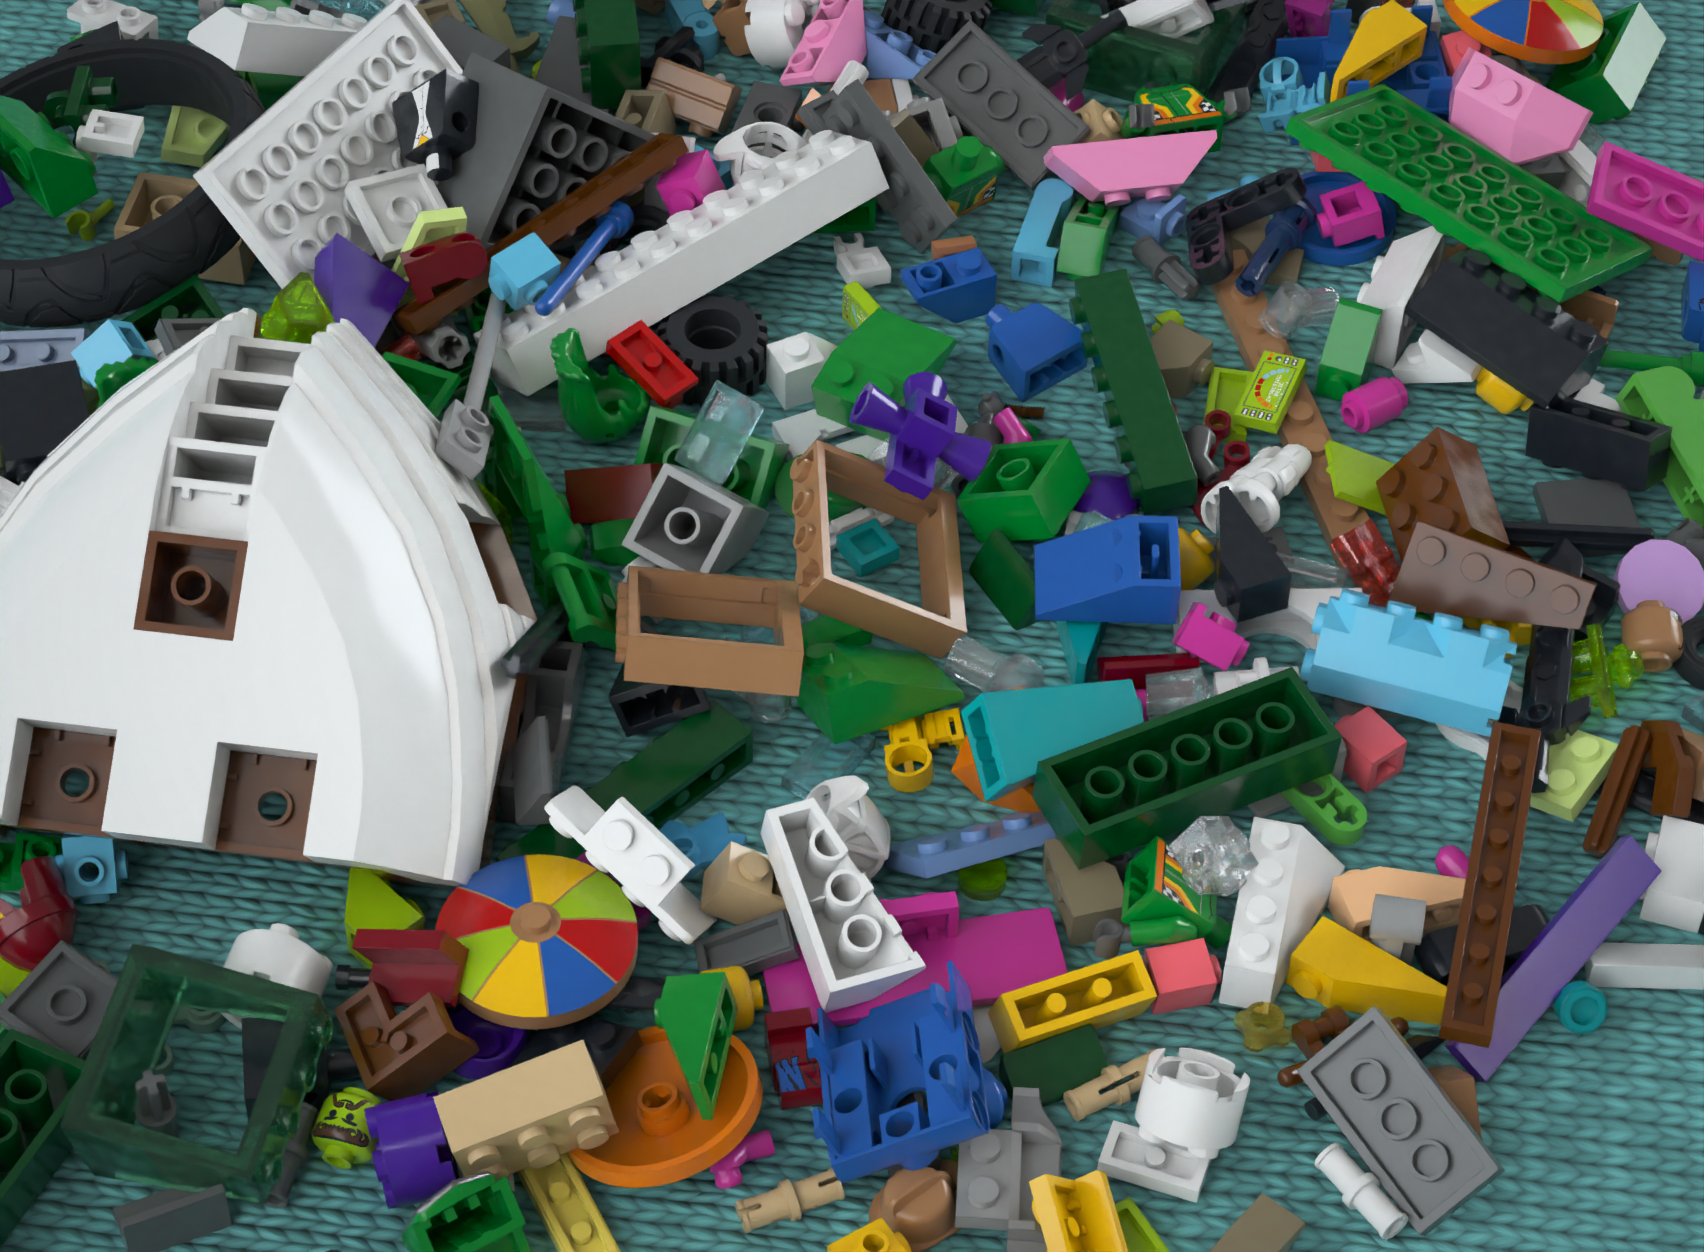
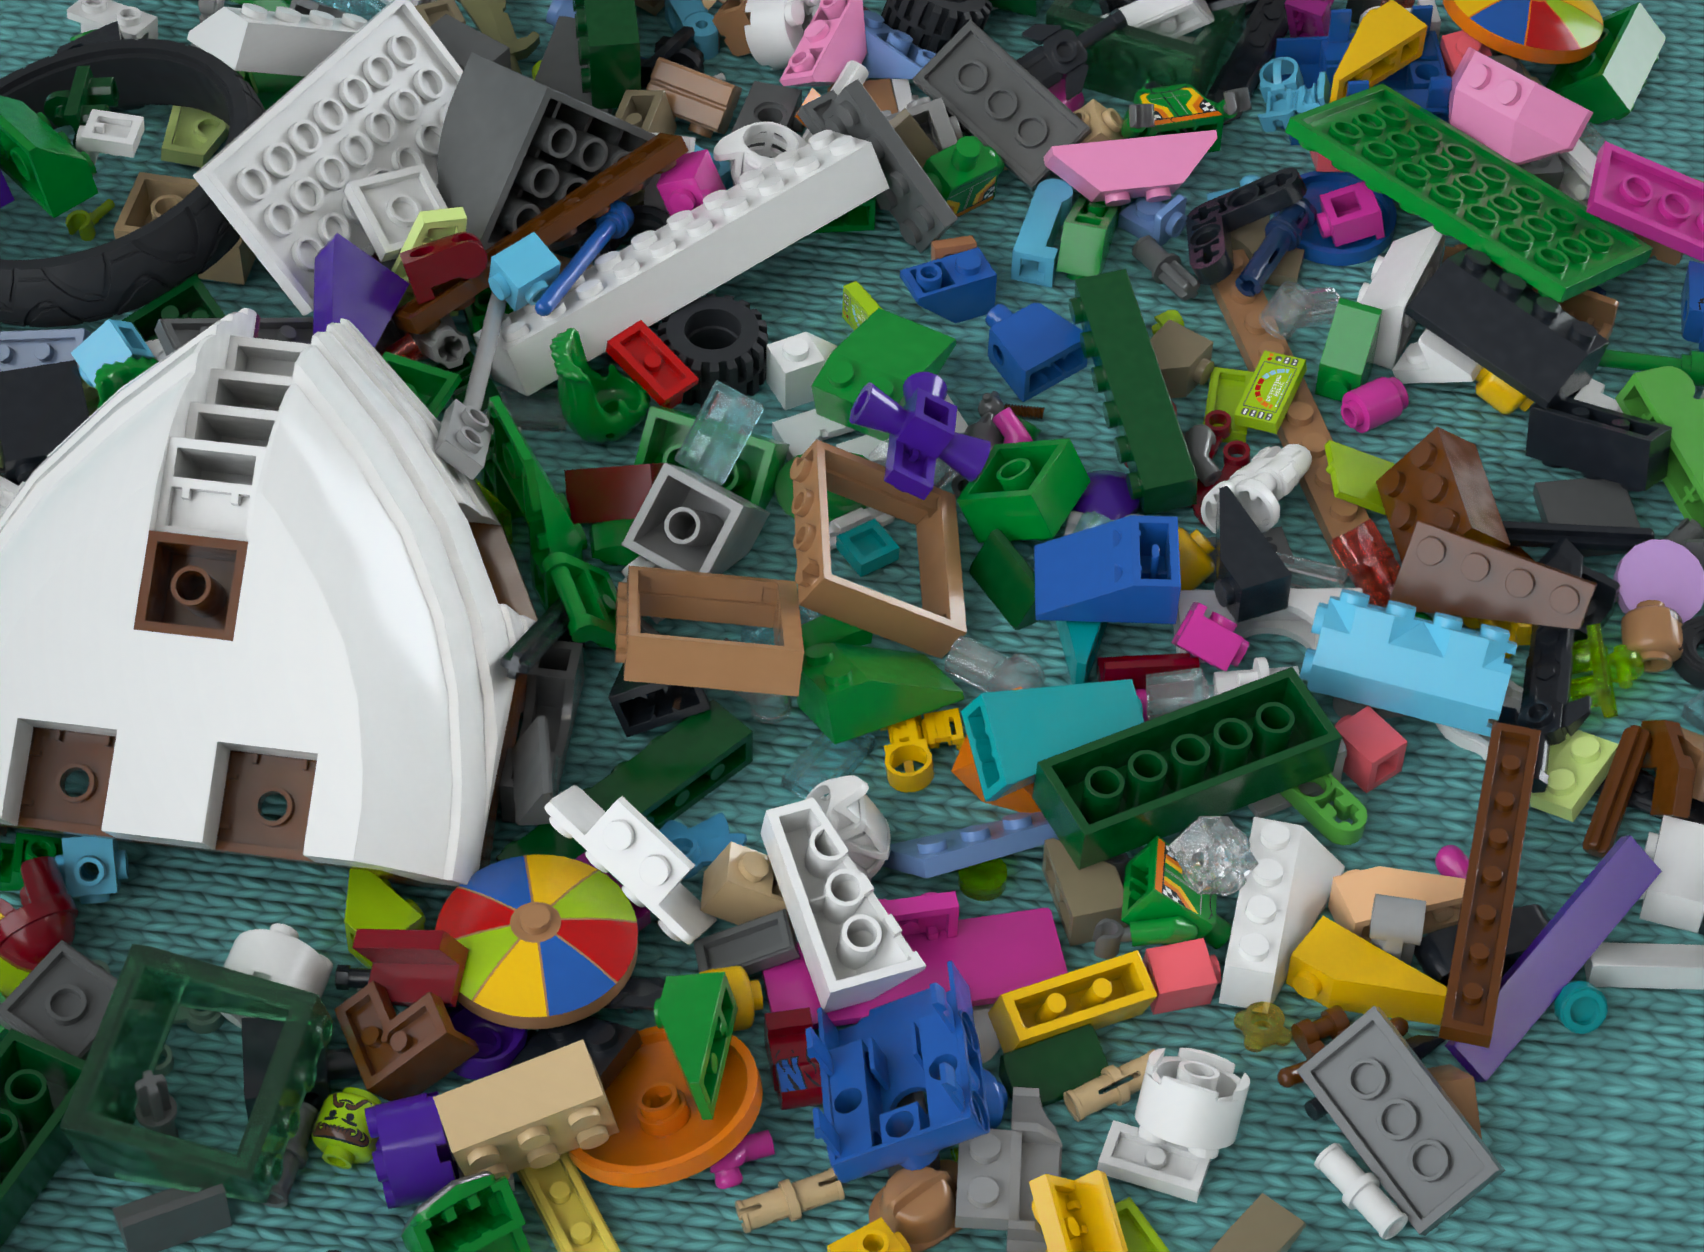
(296, 312): clear neon green slope -> none
(438, 122): black torso -> none
(860, 263): white plate -> none

